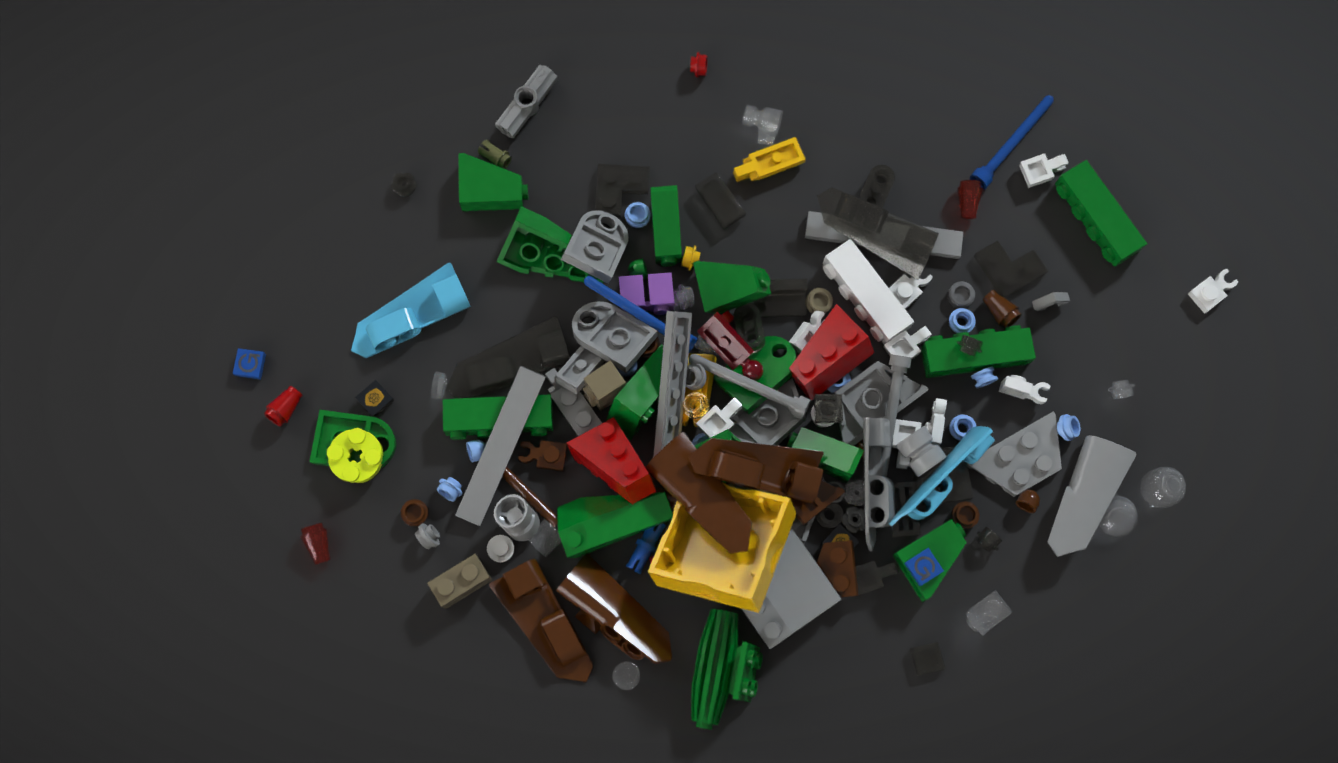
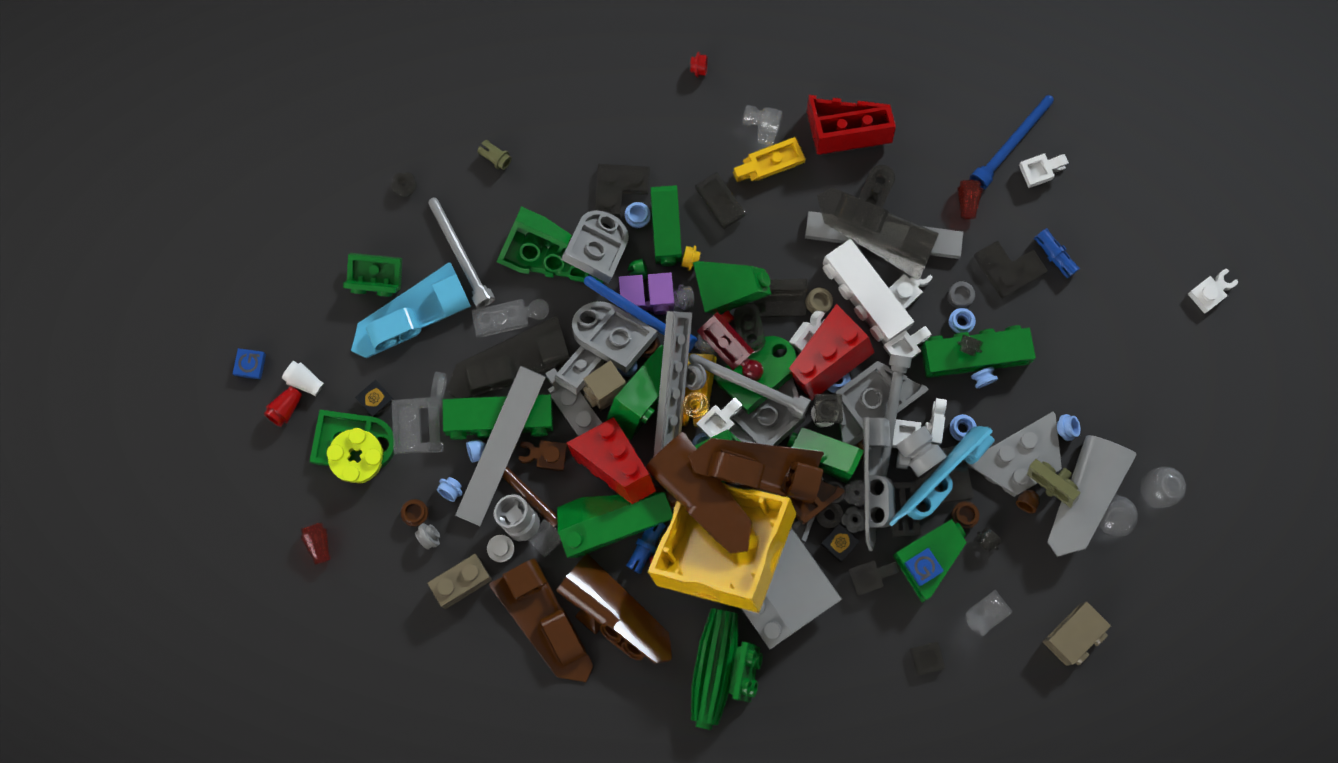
(302, 378): none -> white cone
(373, 274): none -> green bracket
(407, 426): none -> clear plate
(482, 295): none -> light grey piece
(489, 186): green slope -> none
(507, 316): none -> clear plate
(535, 89): light grey piece -> none
(626, 675): clear tile -> none
(839, 566): reddish brown wing -> none
(849, 125): none -> red wedge
(1002, 309): reddish brown cone -> none
(1019, 388): white plate -> none
(1055, 484): none -> olive plate
(1056, 253): none -> blue pin
(1058, 298): light grey tile -> none
(1077, 634): none -> dark tan brick
(1100, 213): green brick -> none
(1121, 389): clear plate -> none

